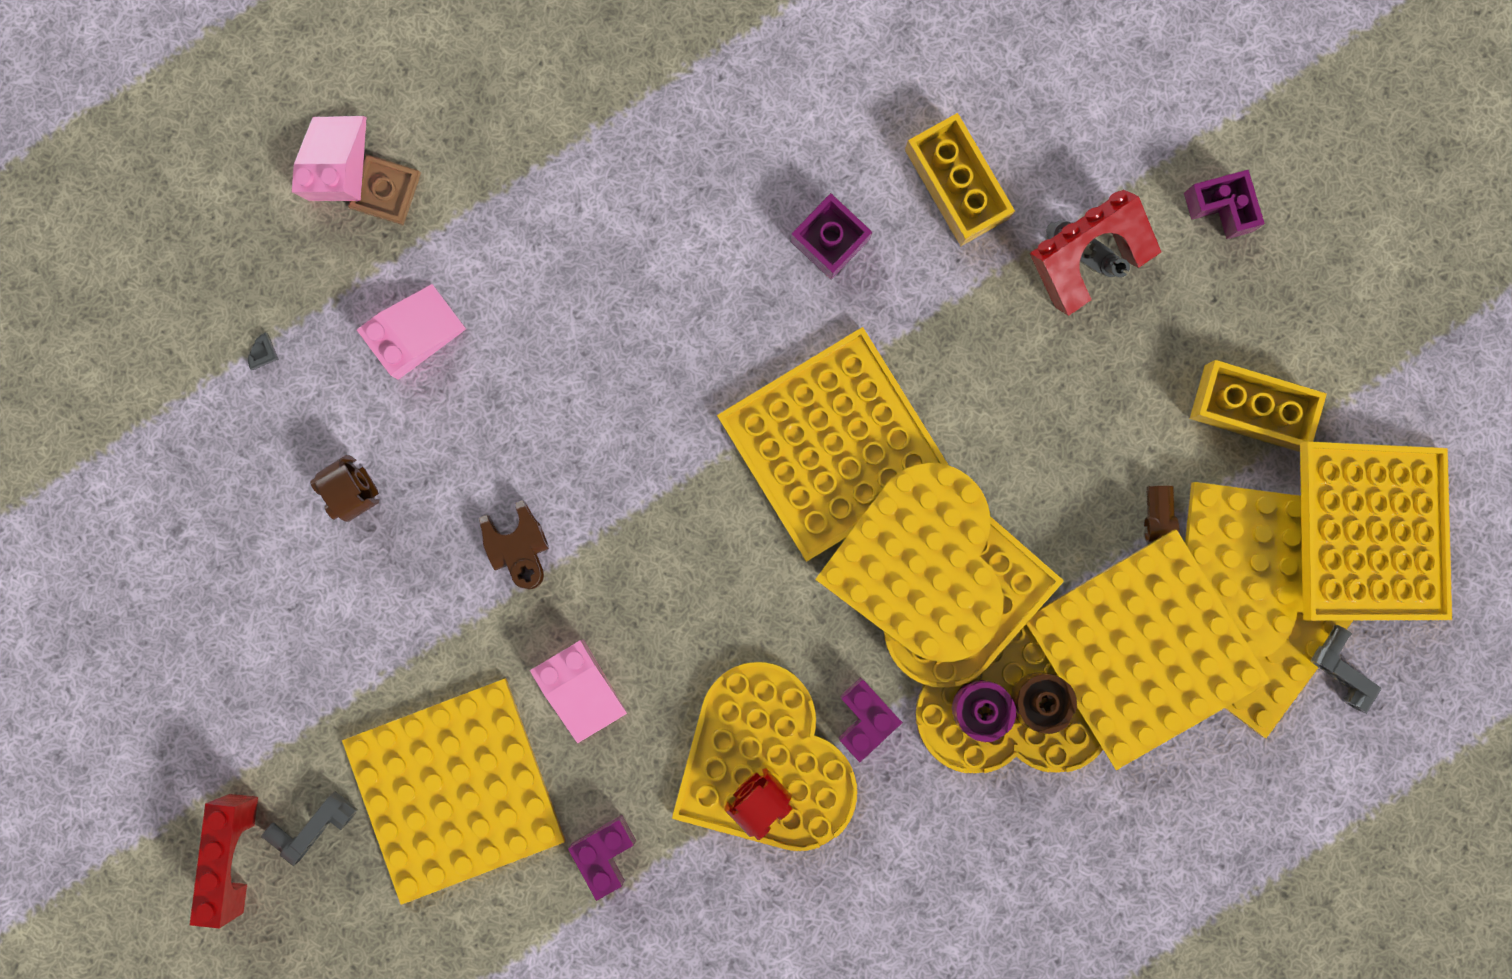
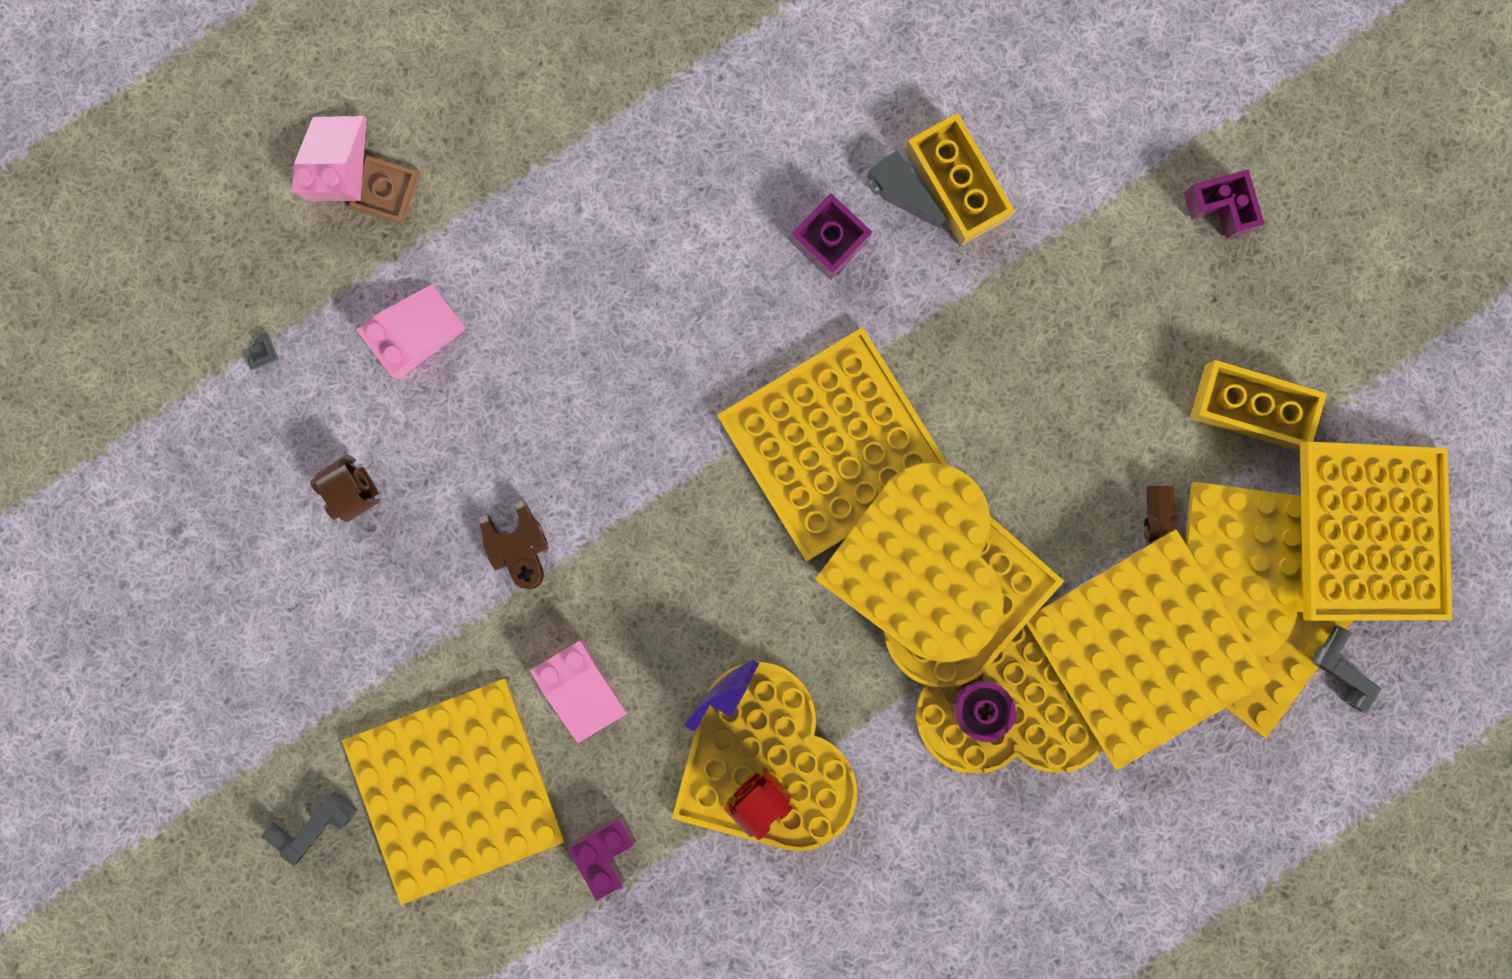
(215, 896): red arch -> none
(724, 694): none -> dark purple slope
(874, 722): magenta brick -> none
(901, 187): none -> dark grey slope
(1056, 712): reddish brown brick -> none
(1060, 256): red arch -> none
(1101, 257): dark grey beam -> none

